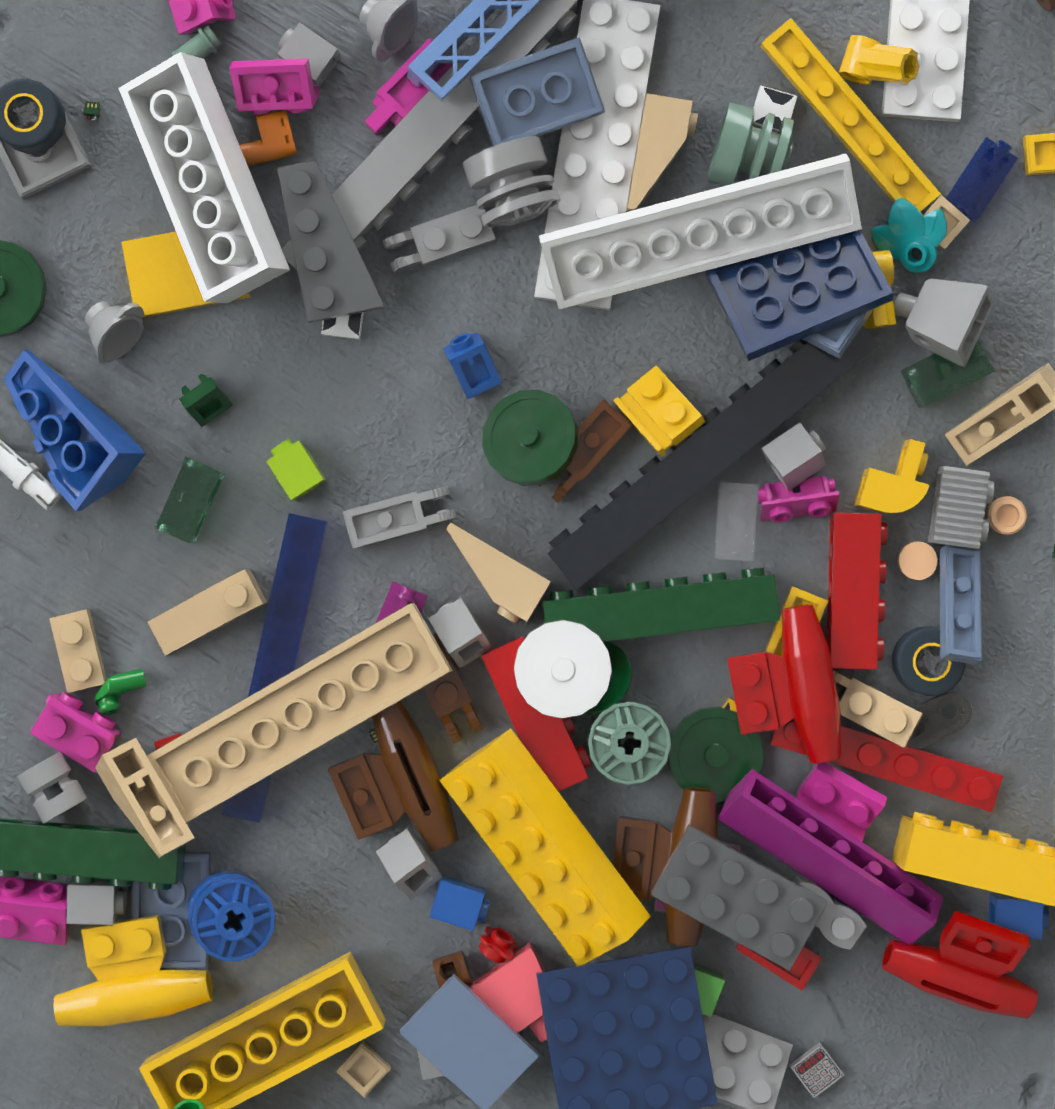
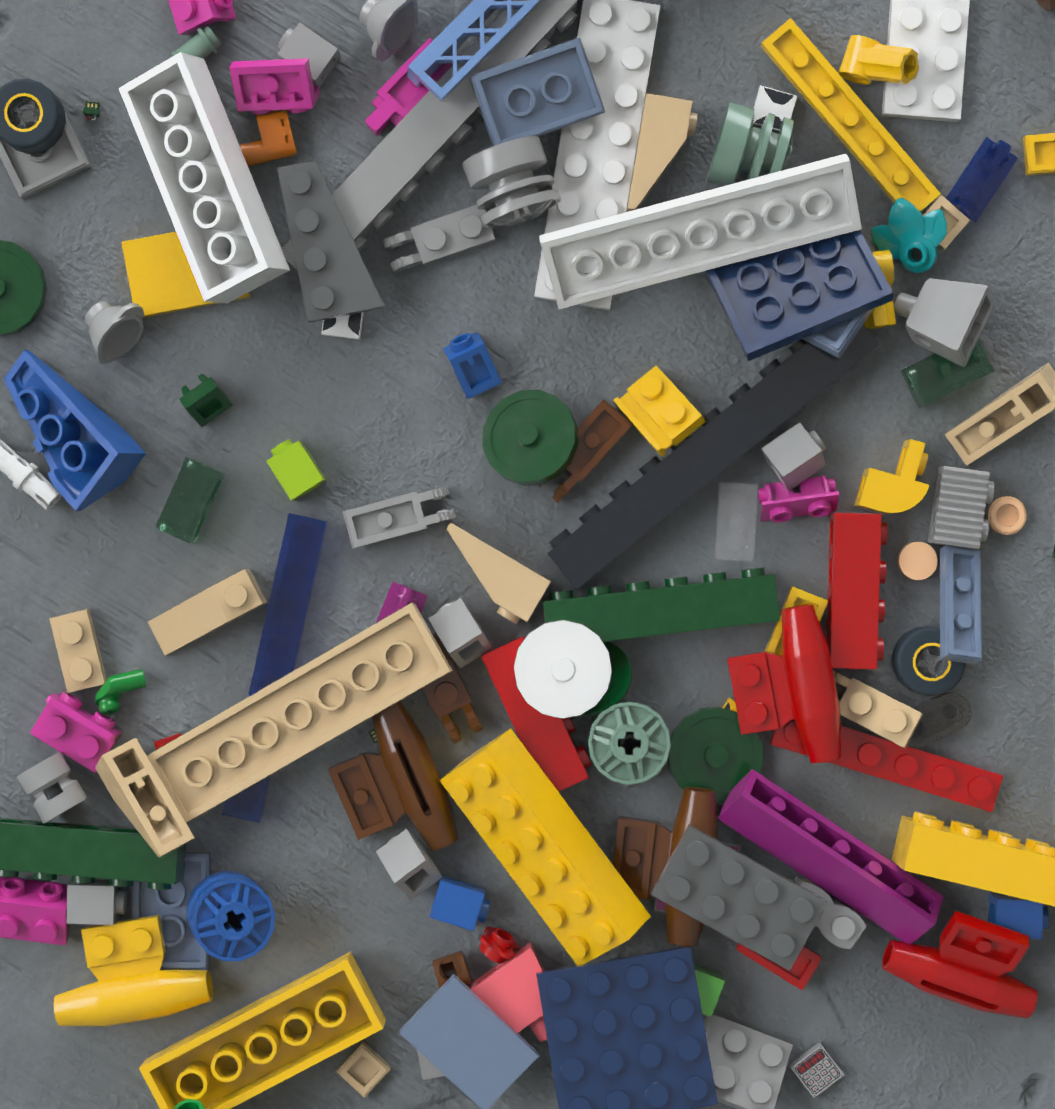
(841, 799): dark pink bracket -> none

